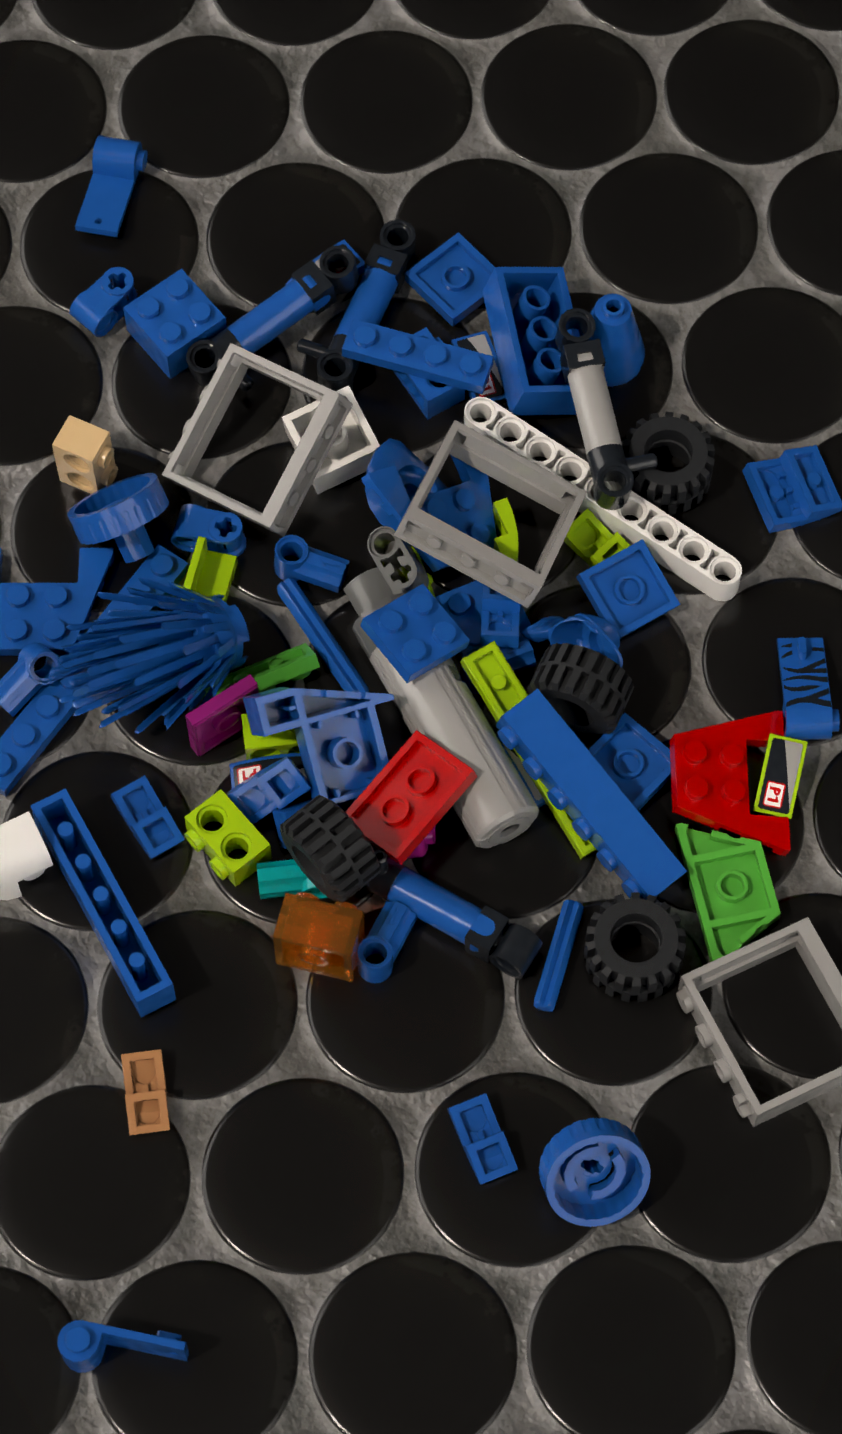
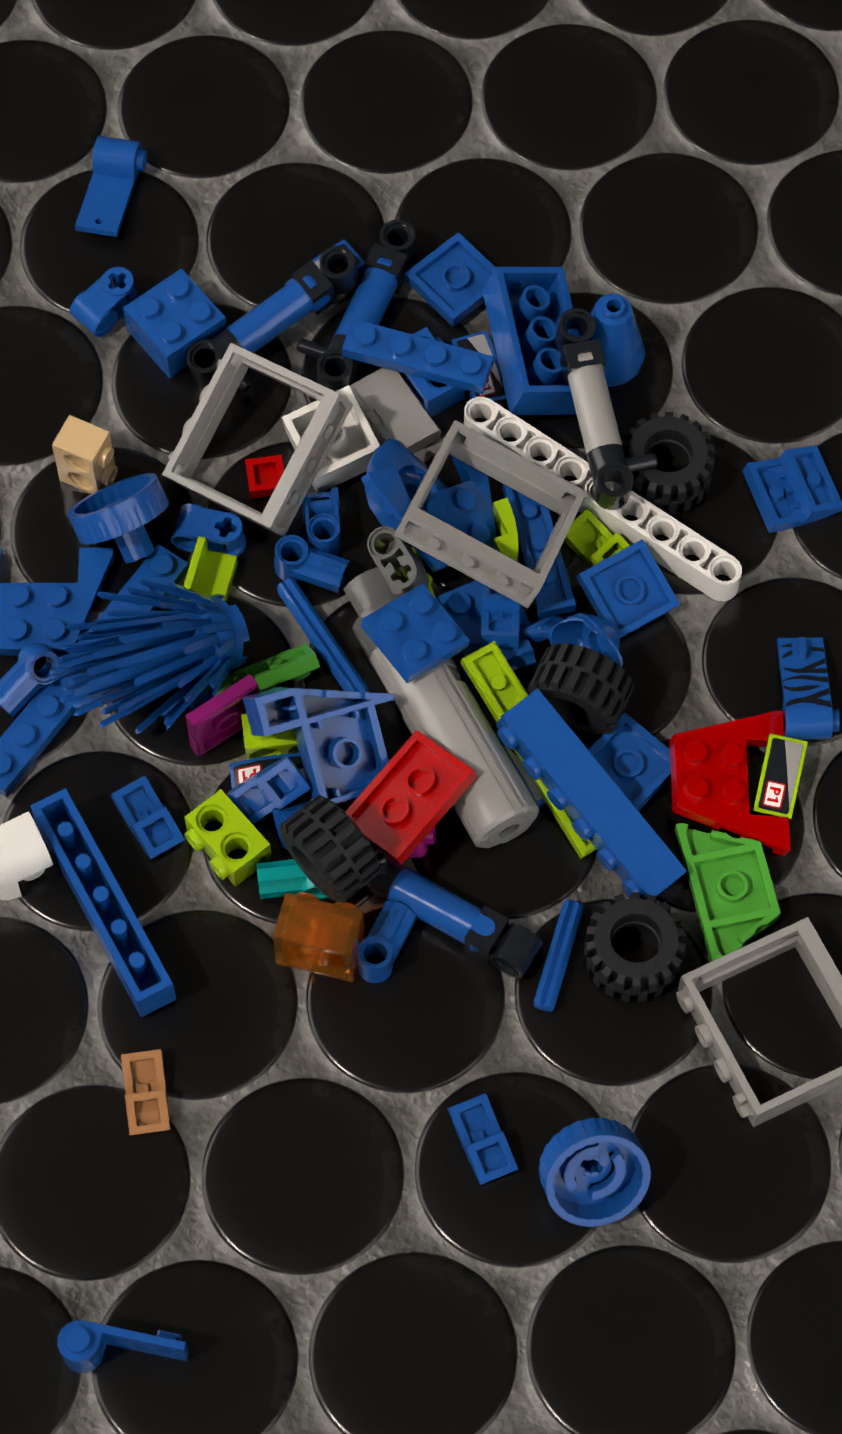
(263, 475): none -> red plate
(321, 518): none -> blue piece
(394, 410): none -> light grey piece
(534, 530): none -> blue plate

